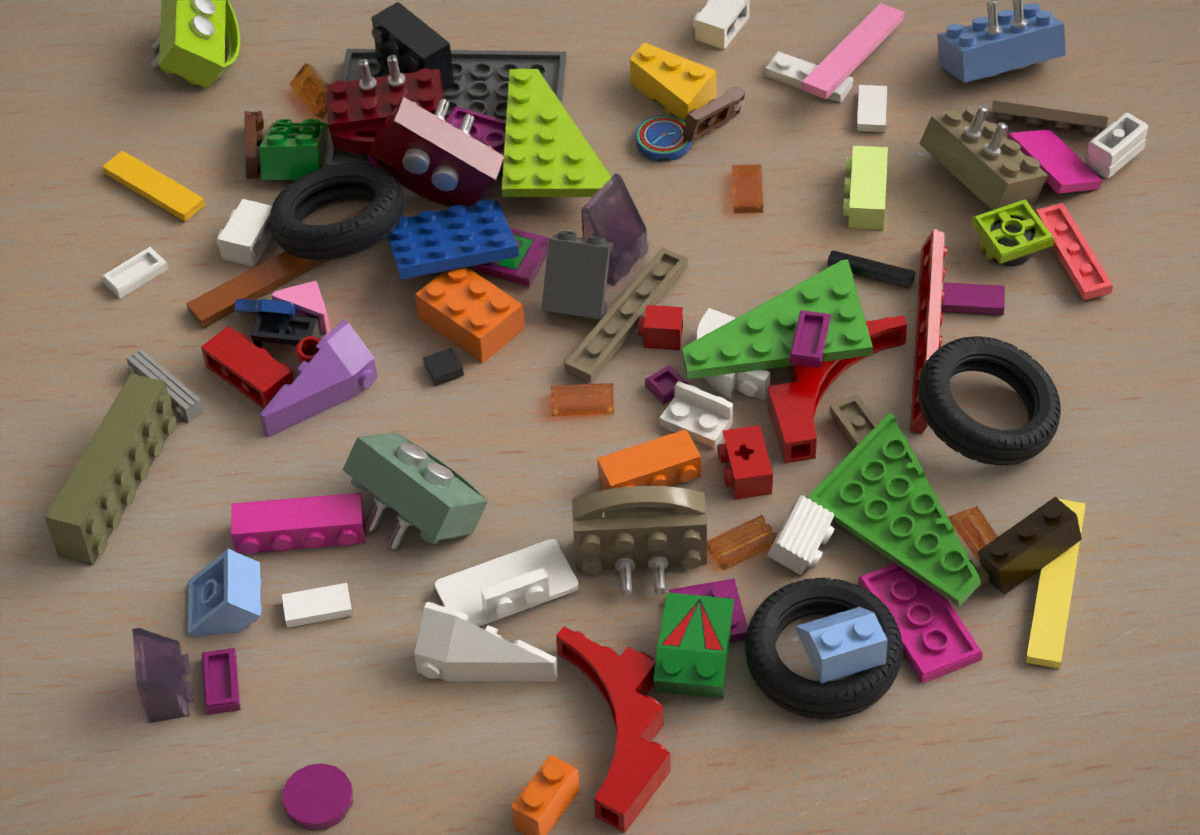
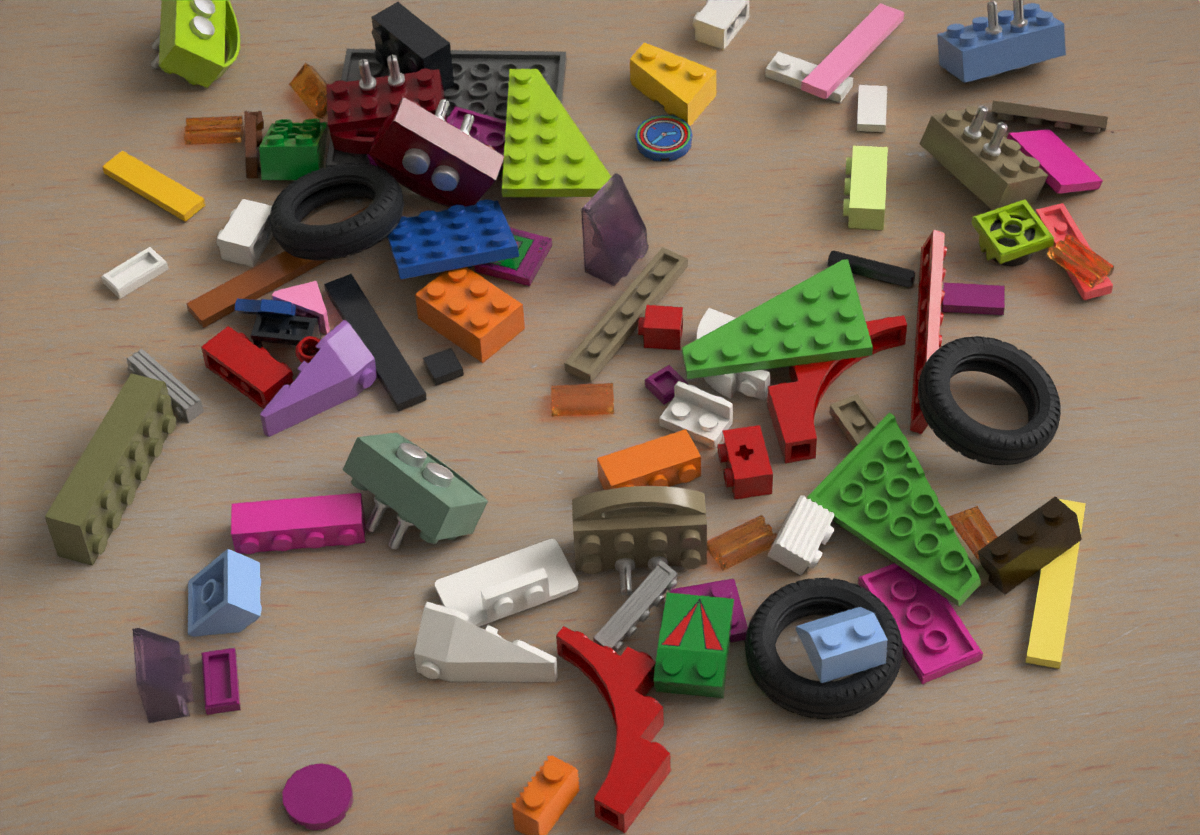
(213, 130): none -> clear orange tile
(317, 605): white tile -> none
(390, 364): none -> black tile
(576, 275): dark grey panel -> none
(637, 607): none -> light grey piece
(713, 114): reddish brown hinge -> none
(747, 188): clear orange tile -> none
(810, 338): magenta tile -> none
(1084, 258): none -> clear orange tile
(1116, 145): white brick -> none

